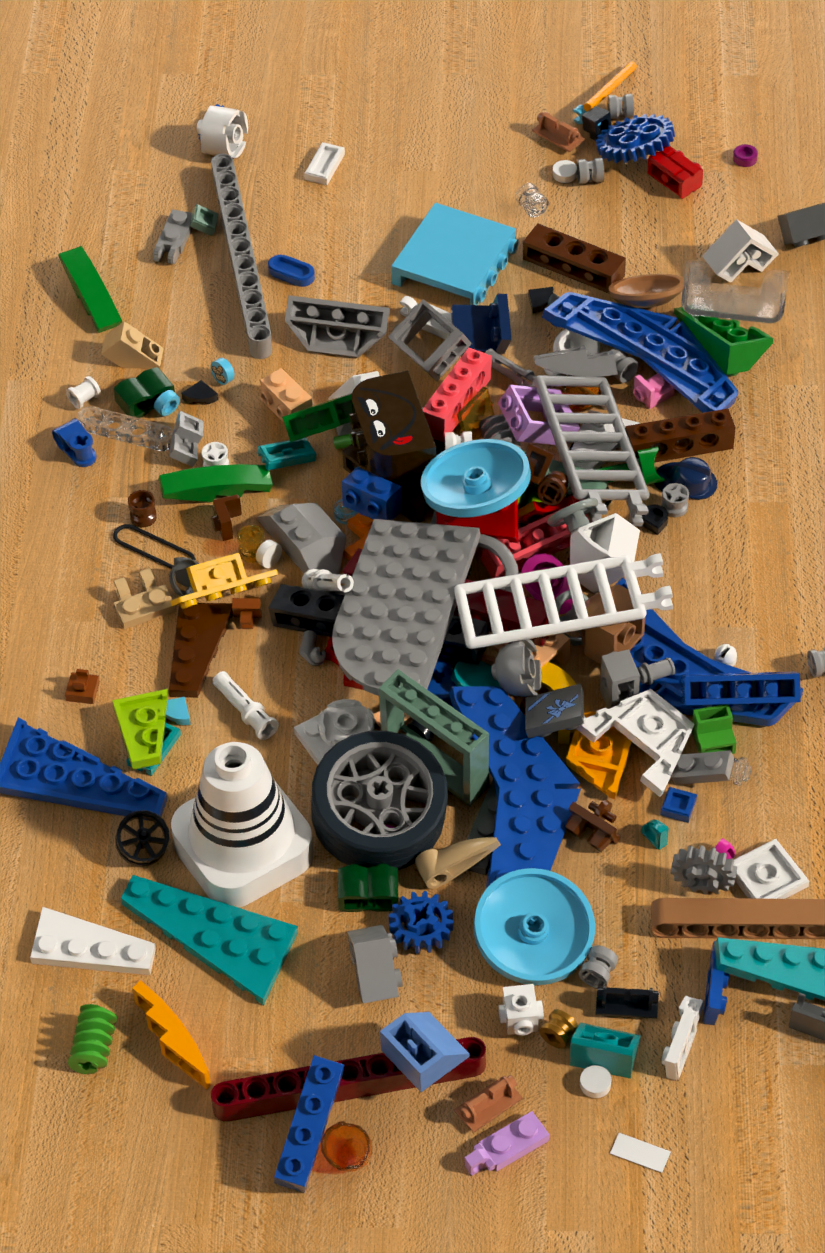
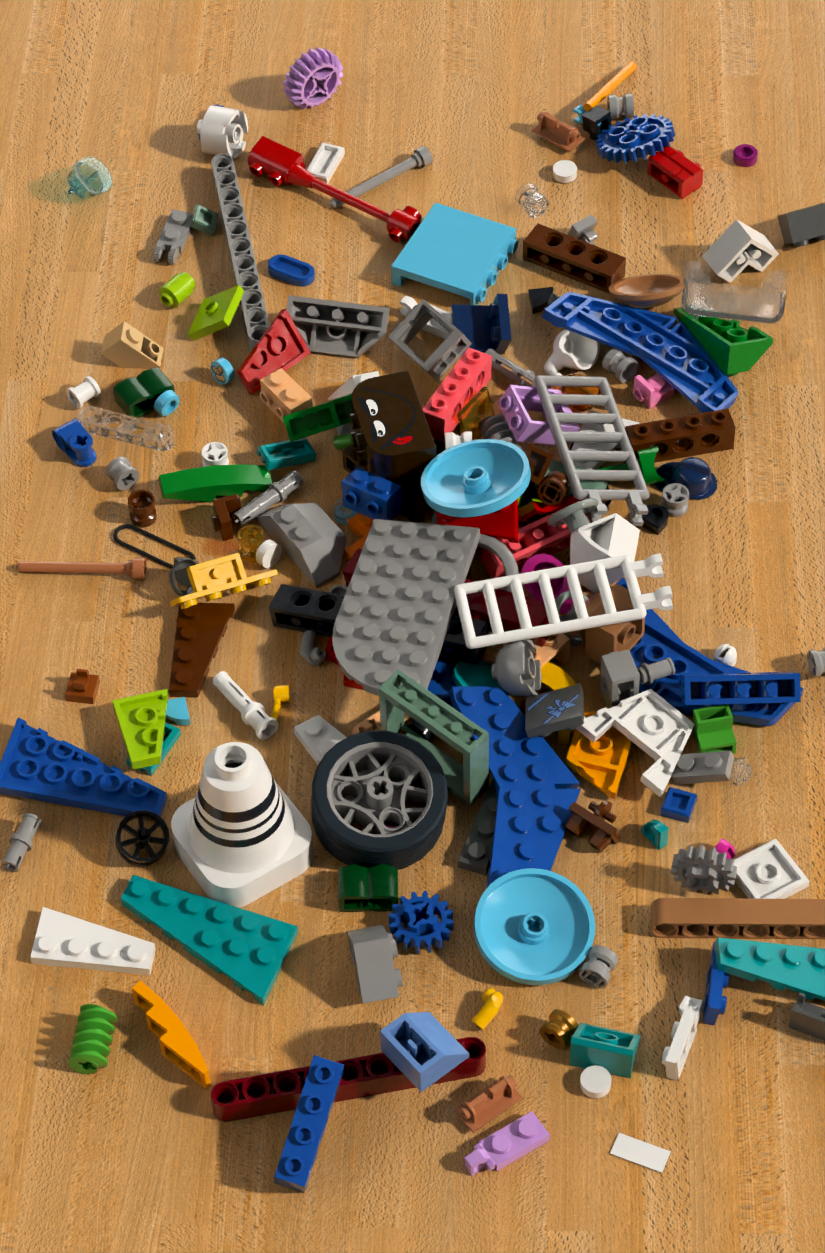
(21, 842): none -> light grey pin
(89, 178): none -> clear light blue piece
(90, 289): green slope -> none
(122, 473): none -> light grey wheel
(135, 567): none -> nougat piece
(142, 606): tan plate -> none
(177, 290): none -> lime brick
(185, 438): light grey slope -> none
(200, 393): black tile -> none
(215, 312): none -> lime plate
(247, 610): dark orange tile -> none
(275, 493): none -> light grey pin
(278, 348): none -> wing
(281, 694): none -> yellow hand
(288, 167): none -> red bar
(313, 78): none -> lavender gear
(328, 581): white pin -> none
(344, 719): white tile -> none
(346, 1146): clear orange hair -> none
(421, 157): none -> light grey piece
(444, 865): tan piece -> none
(493, 1002): none -> yellow arm
(520, 1009): white brick -> none
(577, 362): light grey slope -> none
(584, 230): none -> light grey tile
(590, 170): light grey wheel -> none
(627, 1002): black hinge -> none

